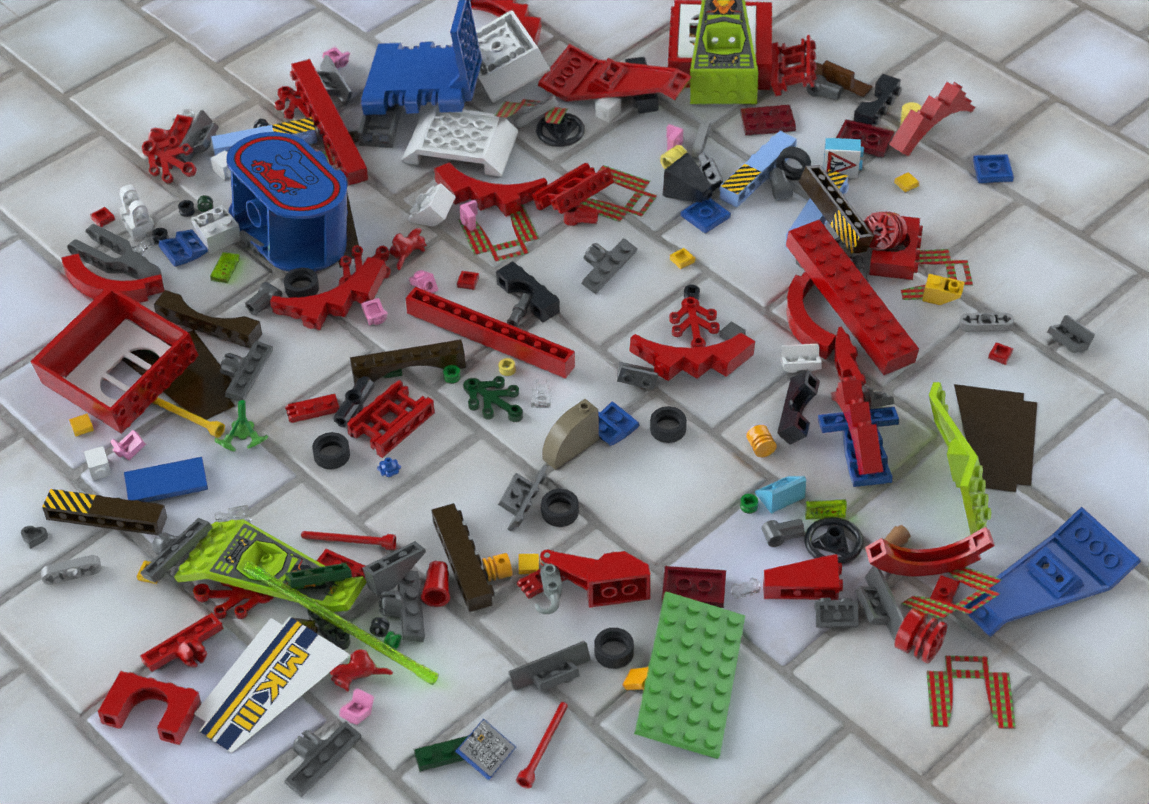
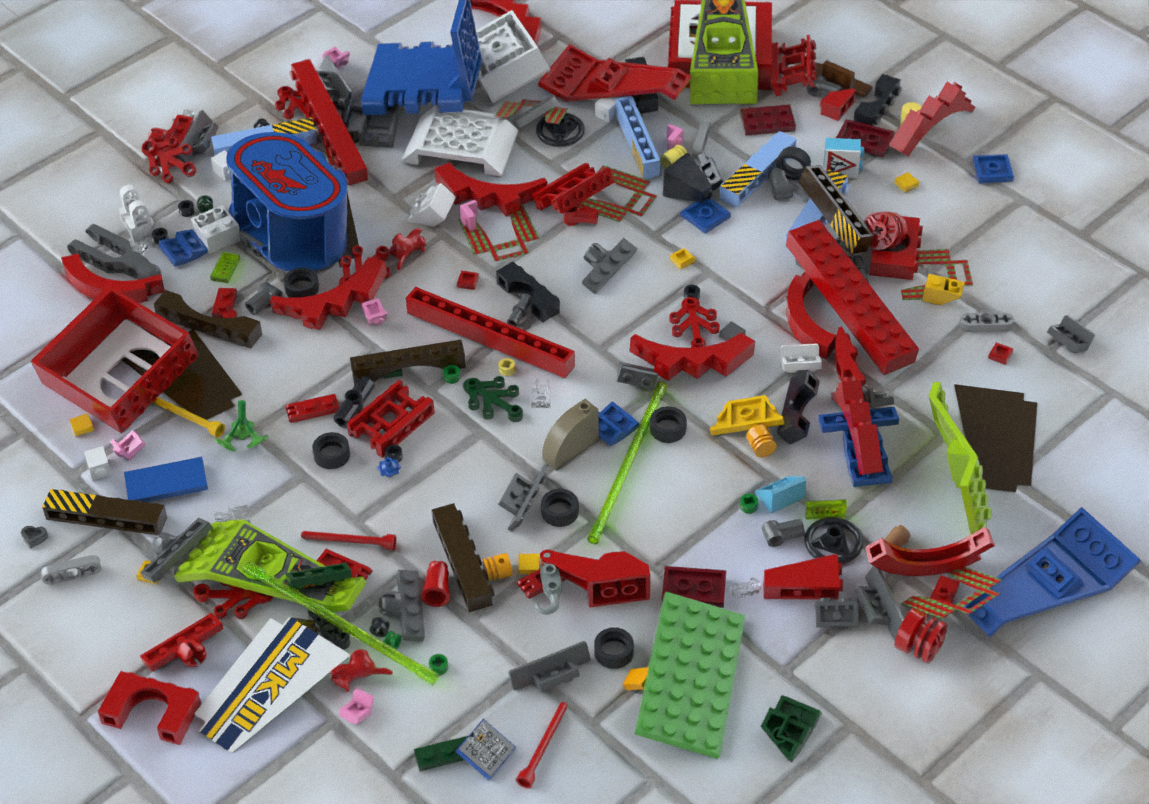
(102, 217): red tile -> none
(225, 303): none -> red hinge
(244, 369): dark grey plate -> none
(319, 756): dark grey plate -> none
(347, 109): none -> black piece
(391, 569): dark grey slope -> none
(394, 449): none -> black bush
(424, 280): bright pink bracket -> none
(438, 658): none -> green bush
(598, 527): none -> clear neon green piece
(637, 137): none -> light blue brick
(746, 413): none -> yellow wing
(790, 725): none -> dark green slope
(837, 103): none -> red slope
(997, 687): piece -> none

